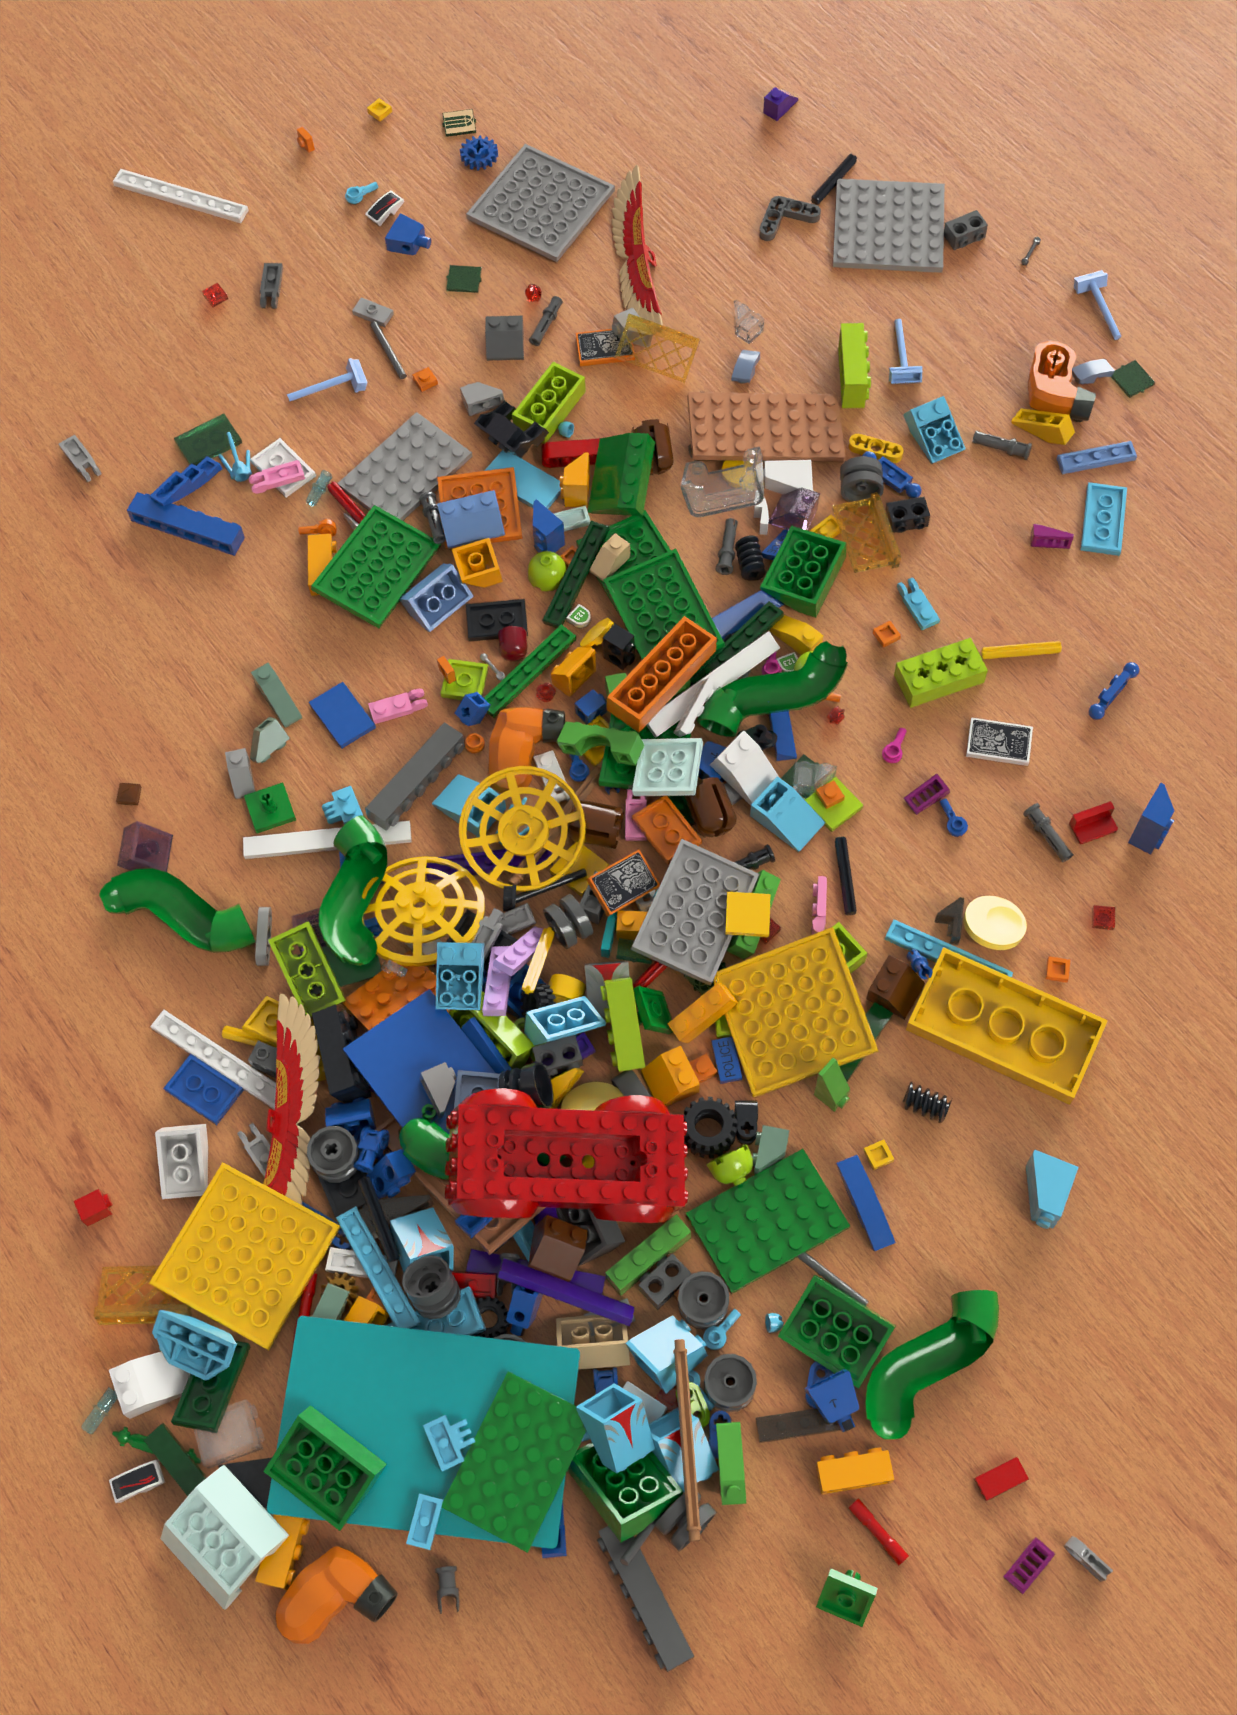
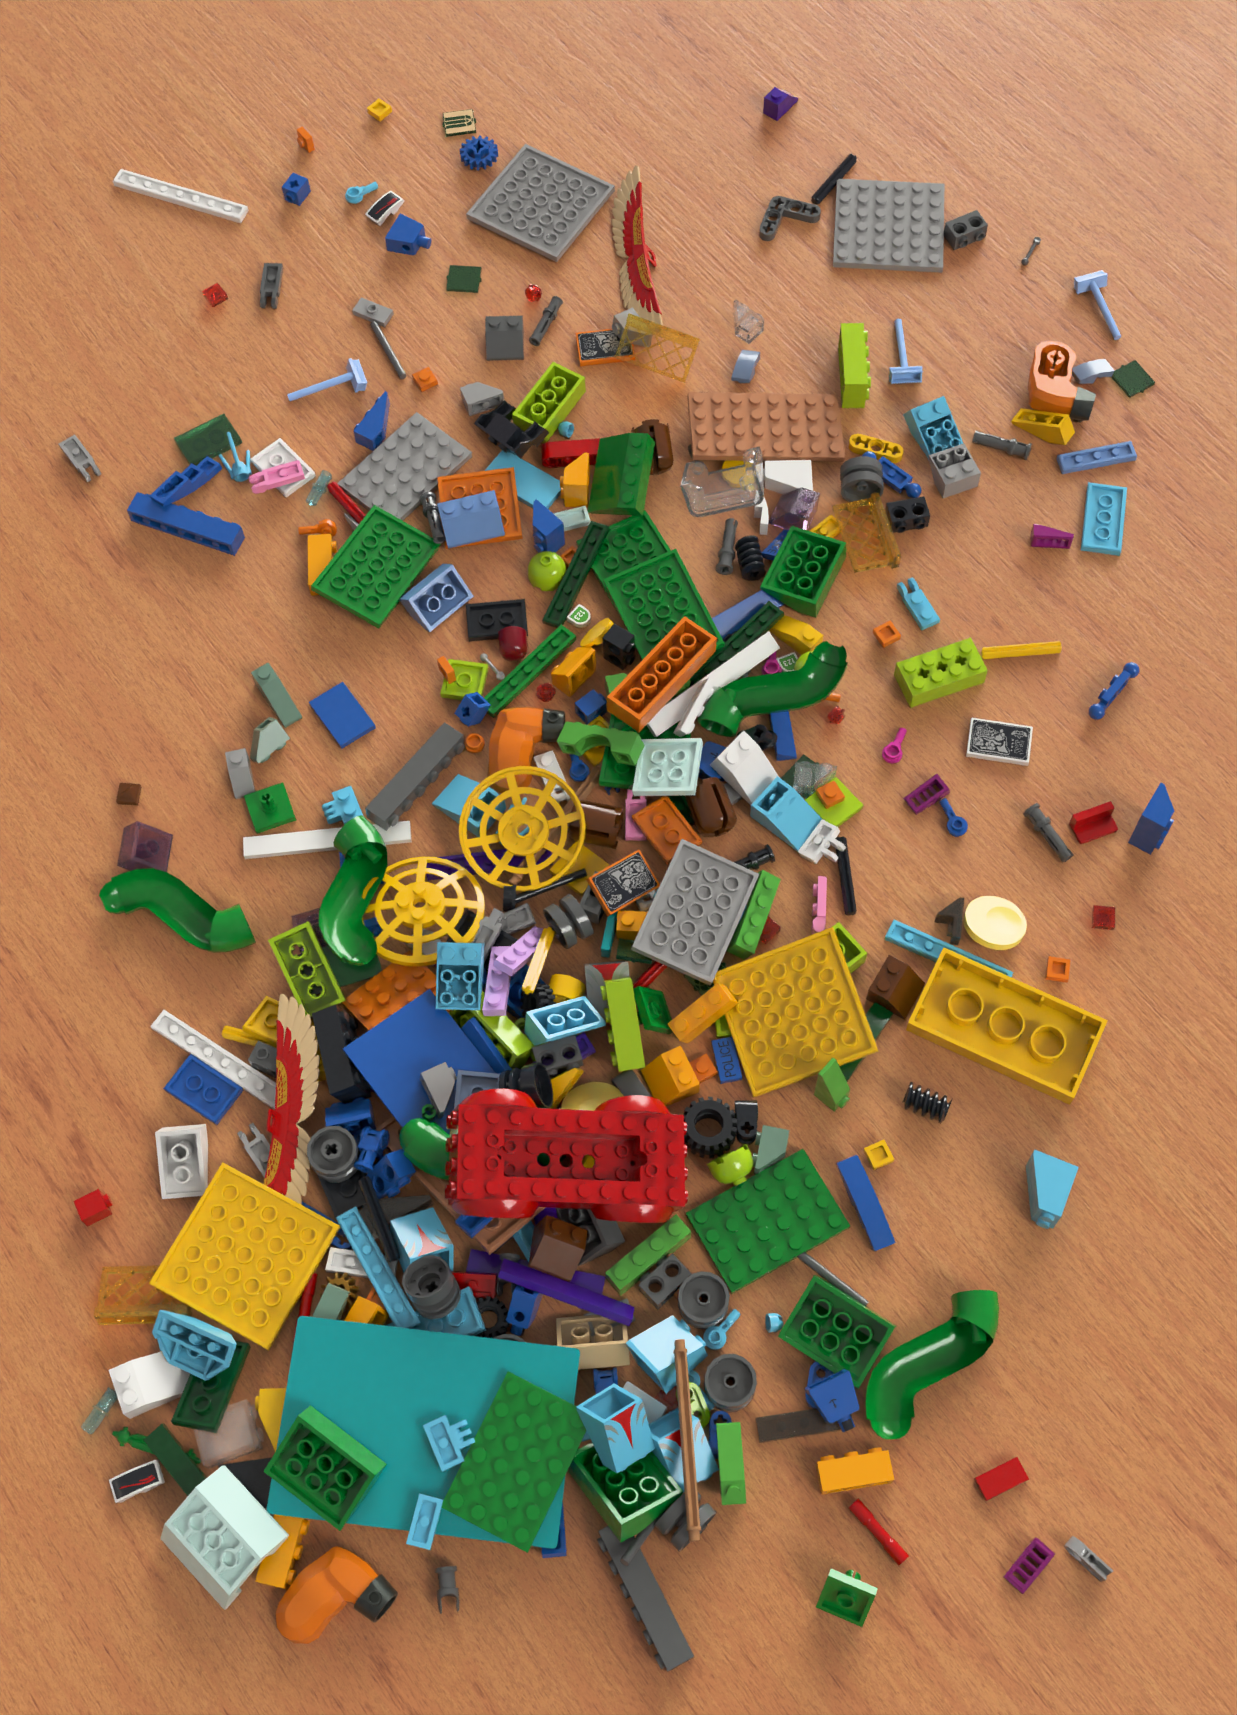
(264, 927): light grey beam -> none
(270, 1409): none -> yellow slope
(296, 189): none -> blue brick
(373, 427): none -> blue slope
(390, 966): clear tile -> none
(397, 706): bright pink hinge -> none
(477, 564): light orange slope -> none
(610, 557): tan slope -> none
(747, 914): yellow tile -> none
(819, 842): none -> white hinge
(919, 964): blue pin -> none
(954, 470): none -> light grey slope

